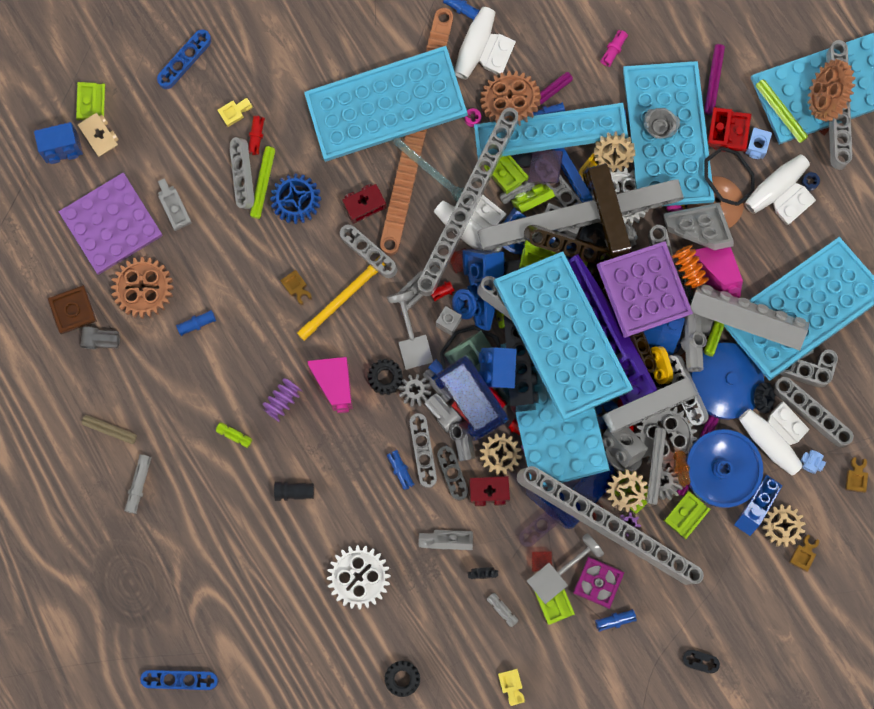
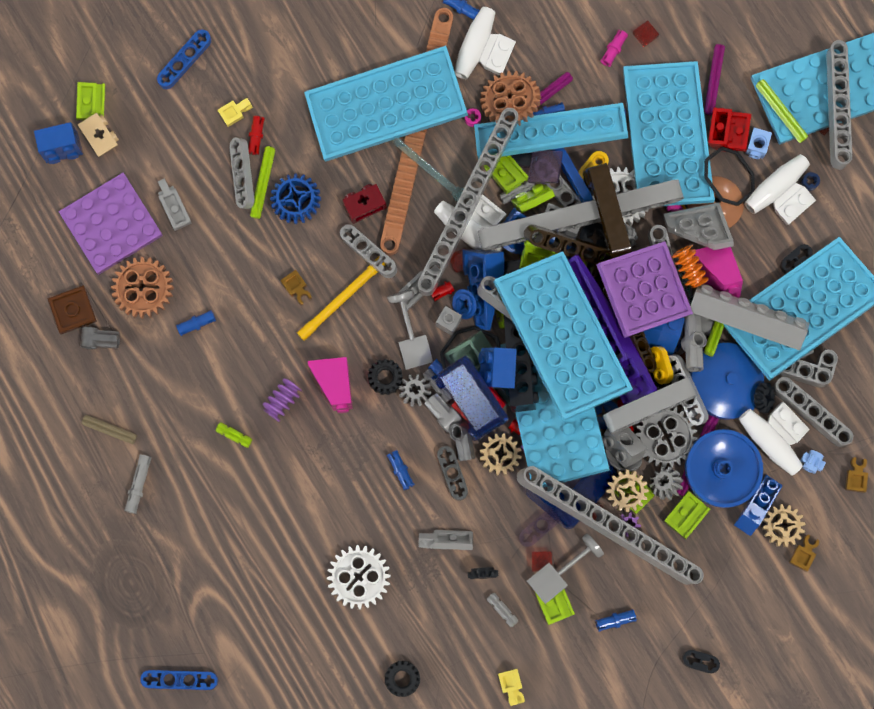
(294, 491): black axle -> none
(425, 450): light grey beam -> none
(497, 484): dark red brick -> none
(598, 582): magenta piece -> none
(623, 154): tan gear -> none
(645, 33): none -> clear red plate
(656, 466): light grey axle -> none
(661, 123): light grey hair -> none
(681, 468): clear orange axle -> none
(793, 256): none -> black beam
(831, 90): nougat gear -> none

